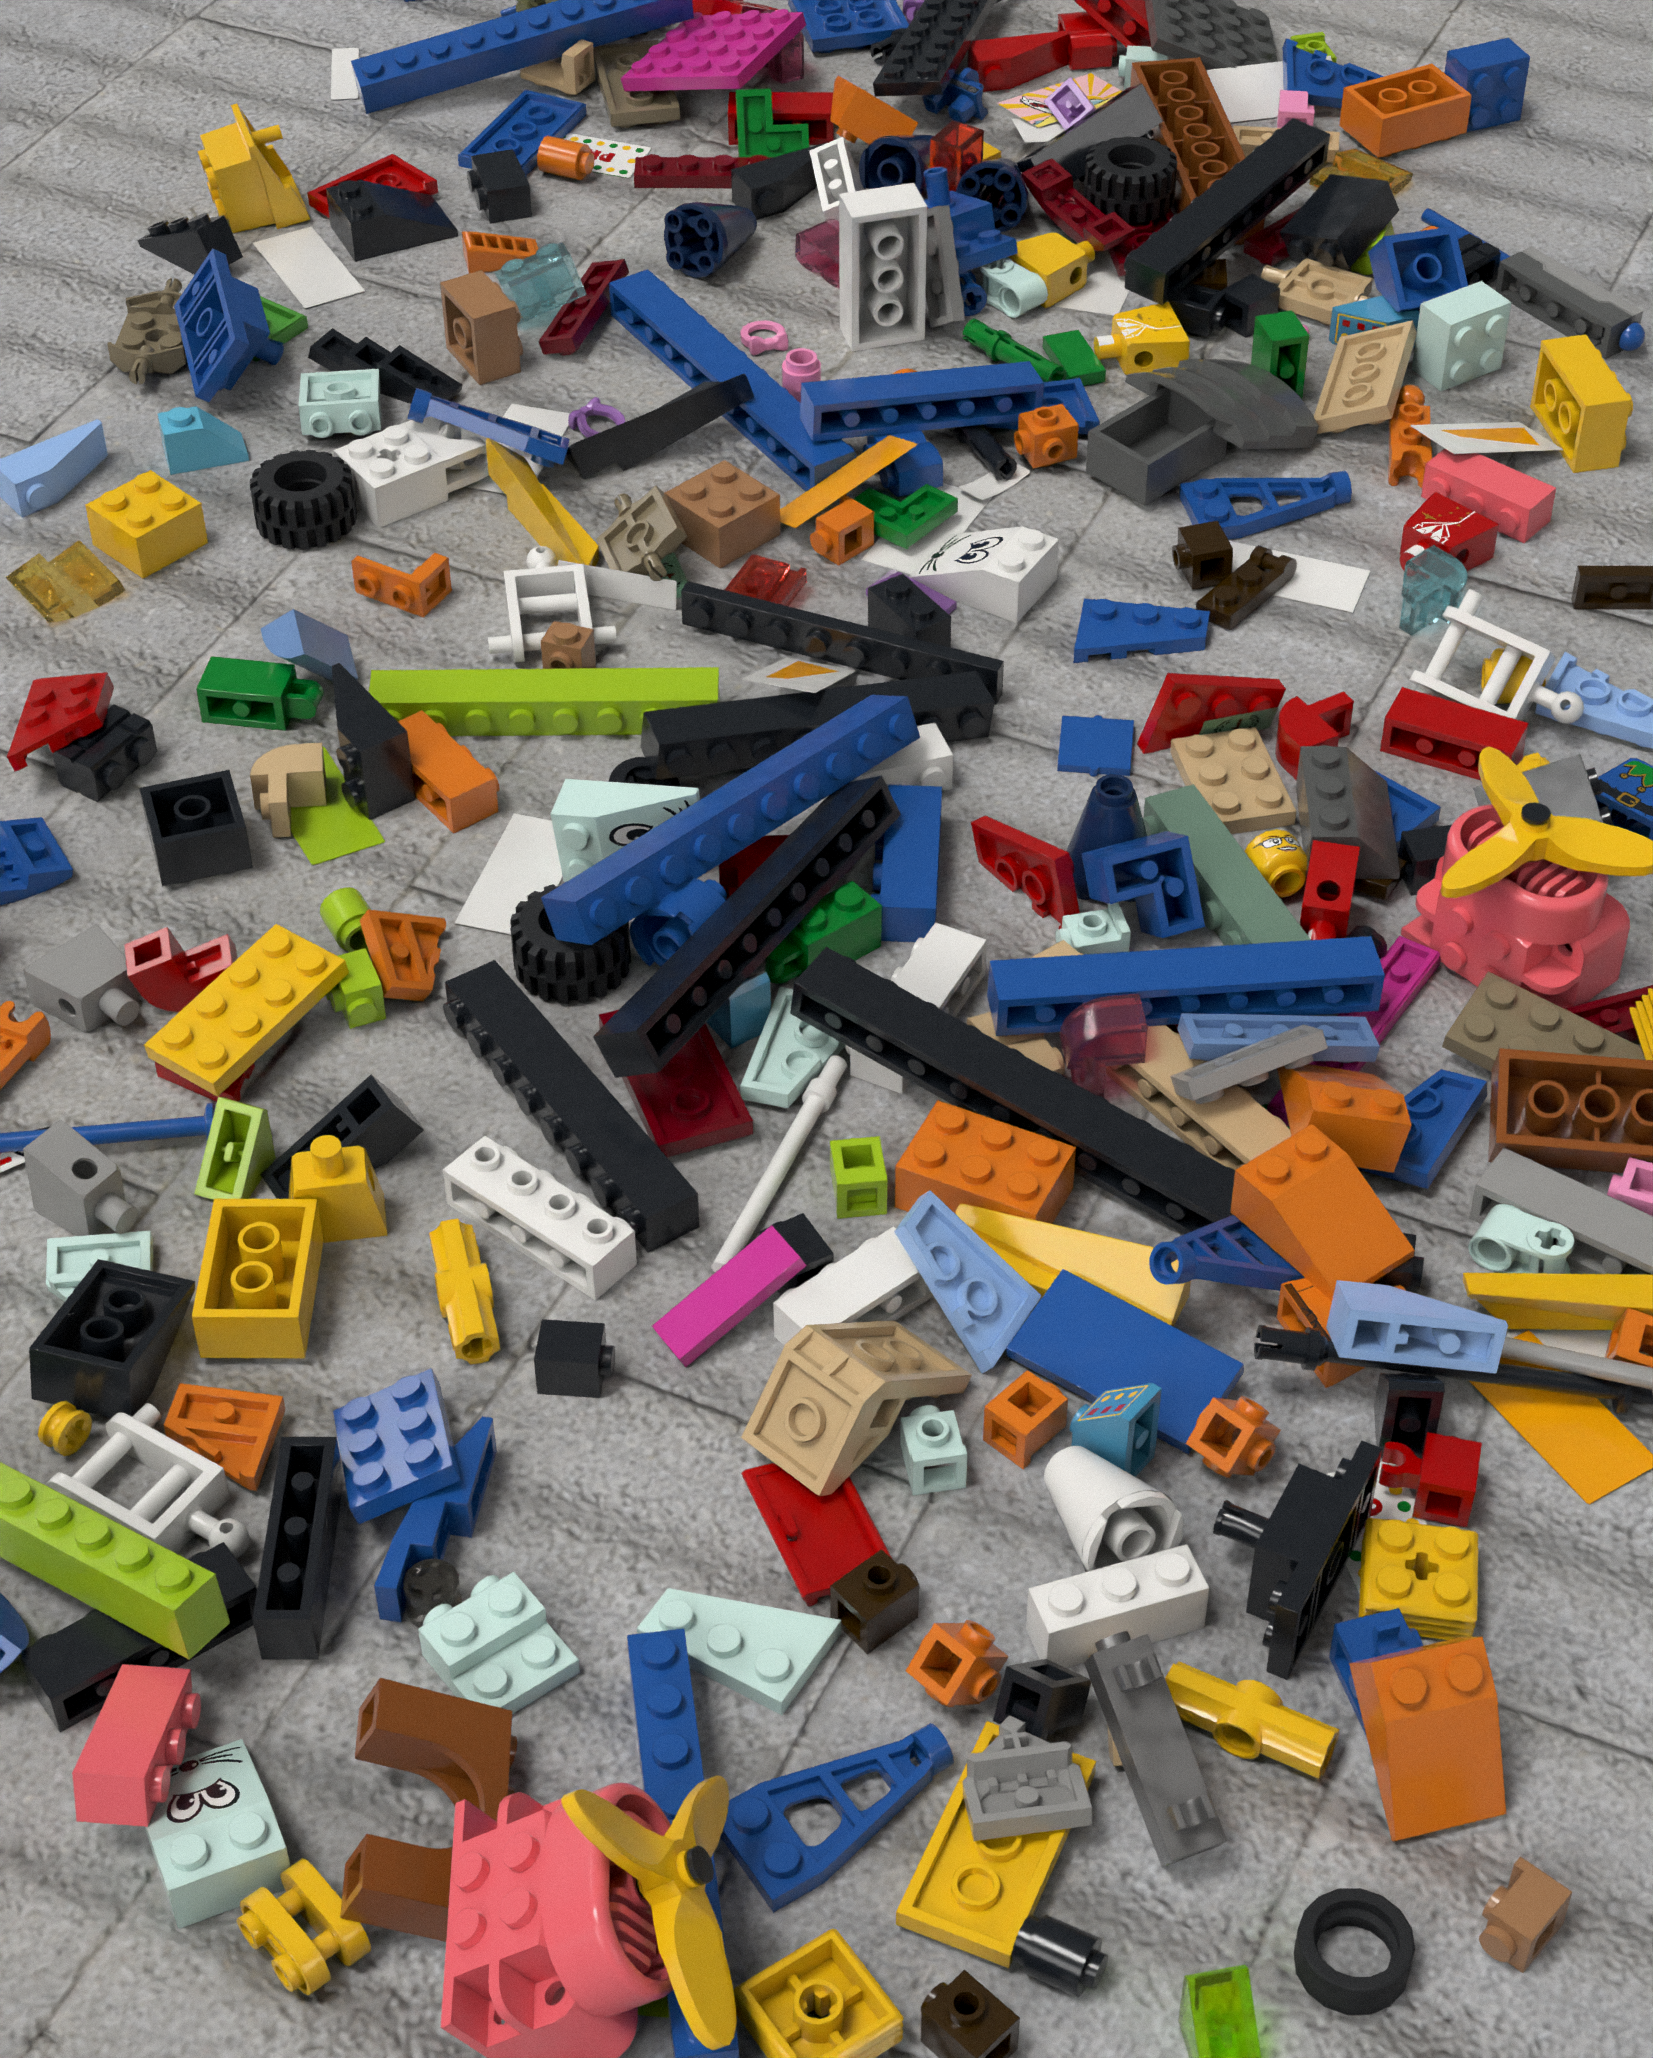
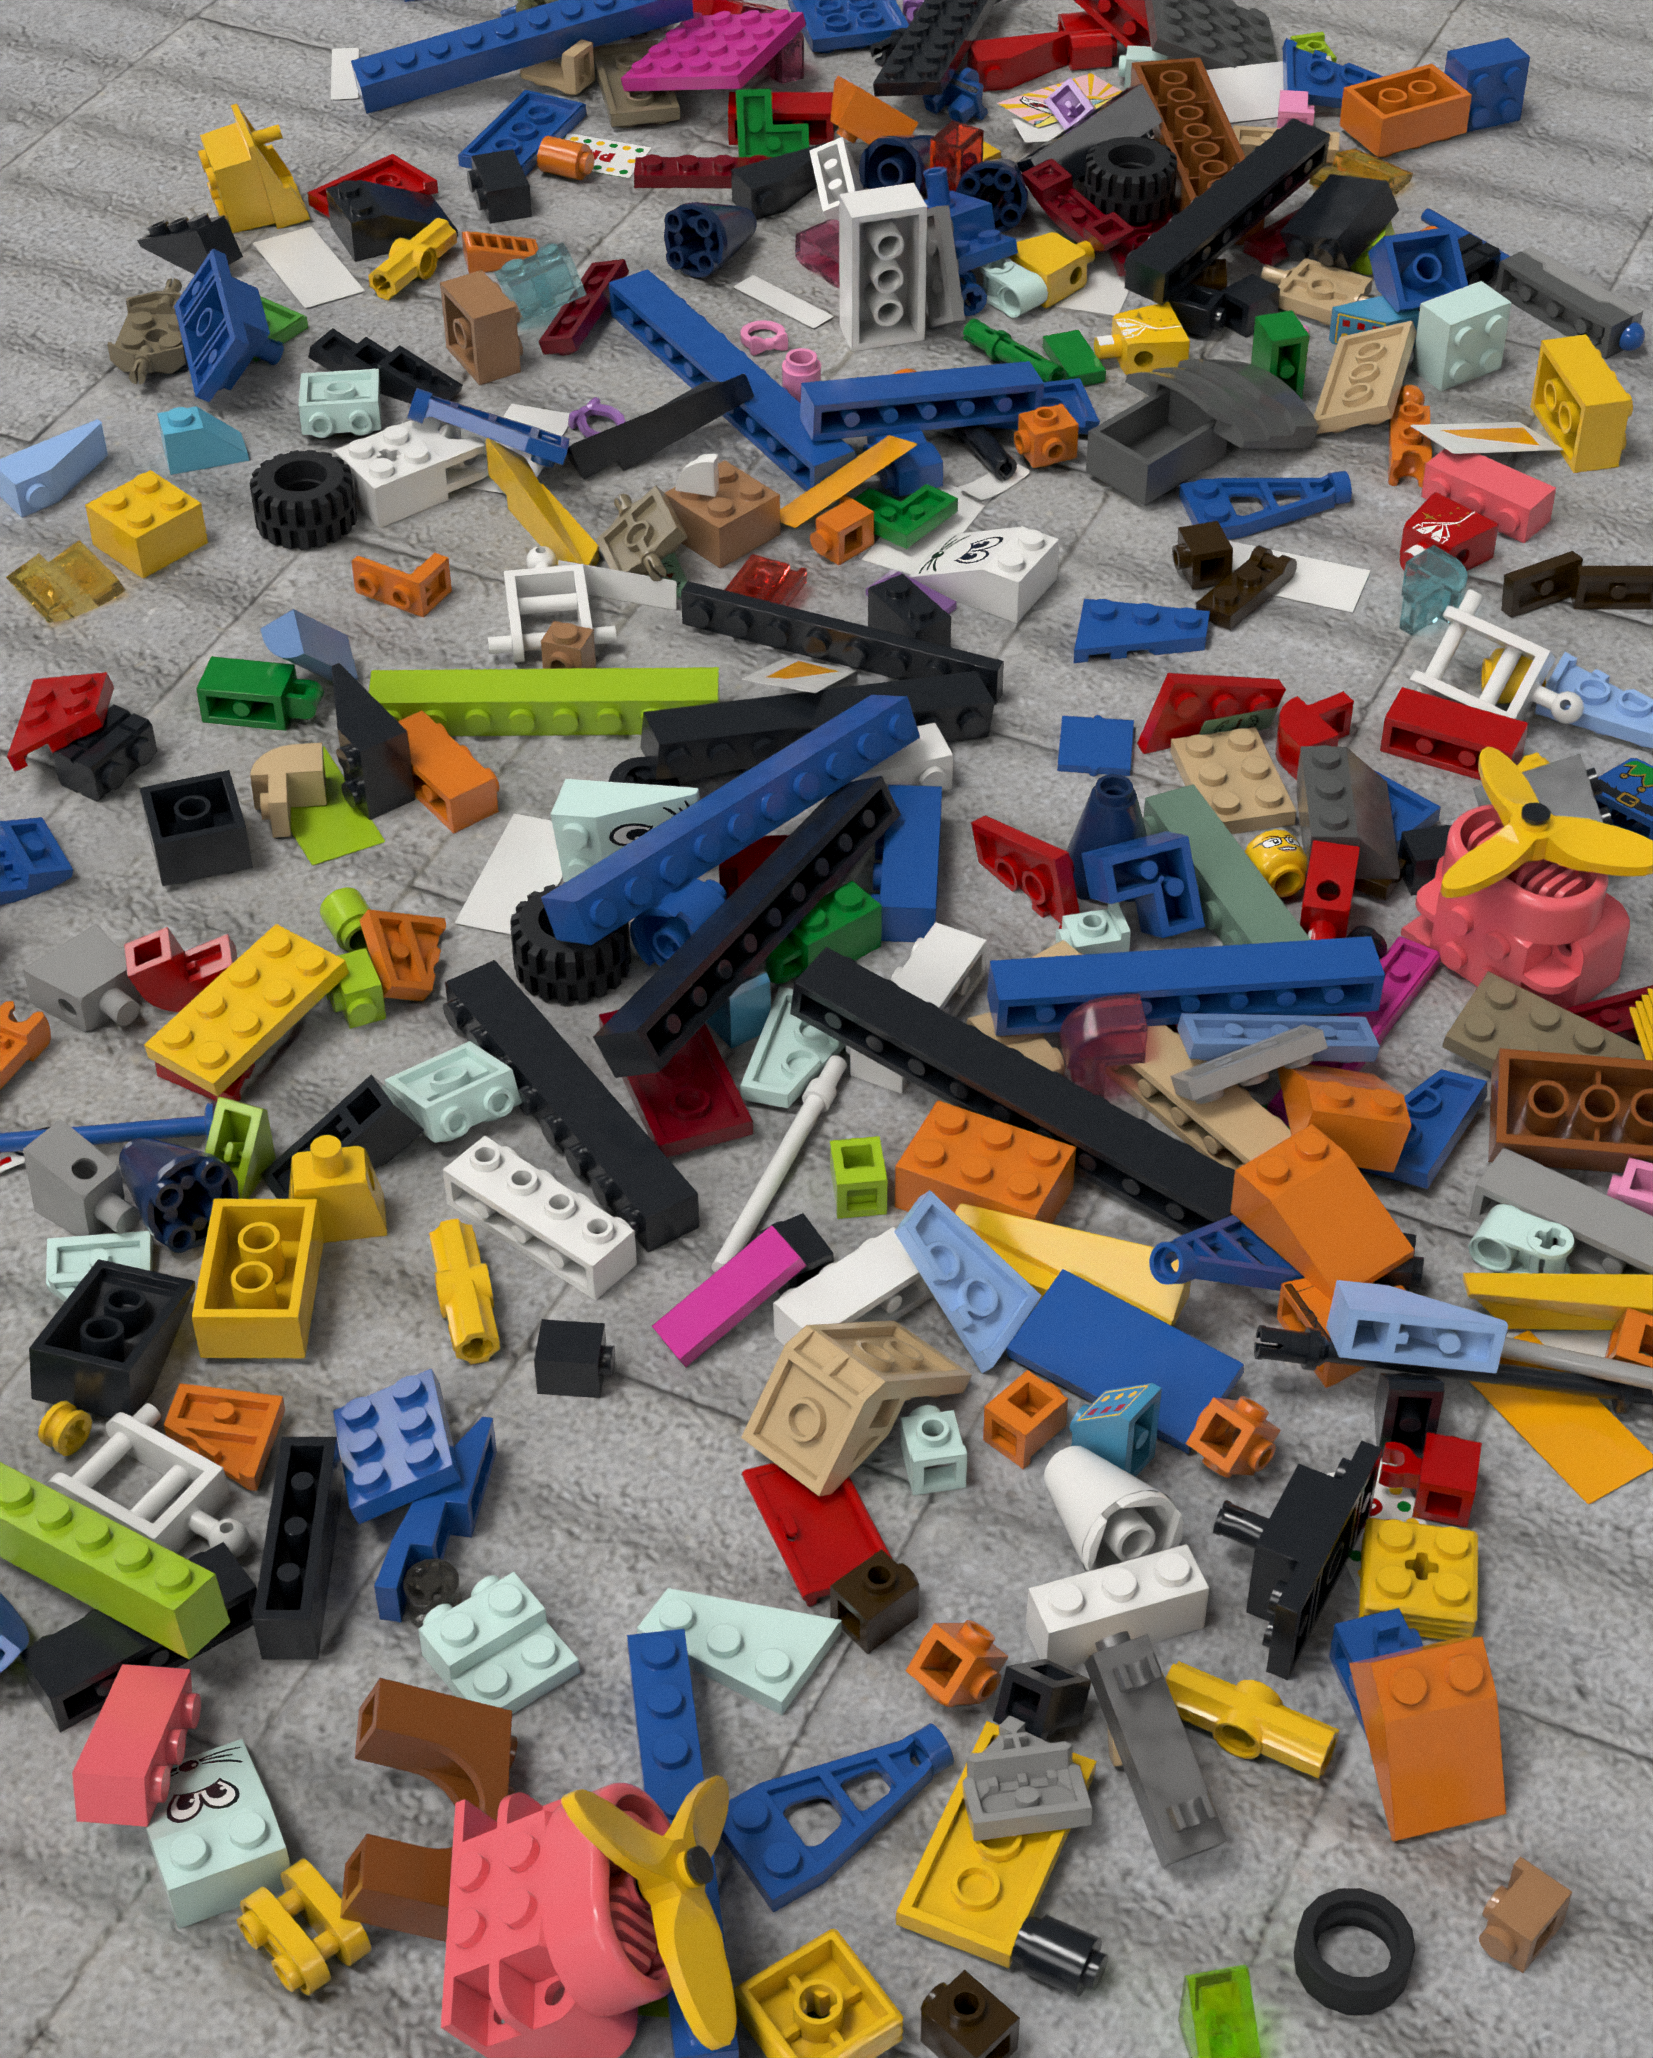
(175, 1189): none -> dark blue cone
(412, 258): none -> yellow piece
(456, 1091): none -> light aqua plate
(700, 476): none -> white tile
(783, 301): none -> white sticker
(1539, 584): none -> dark brown plate

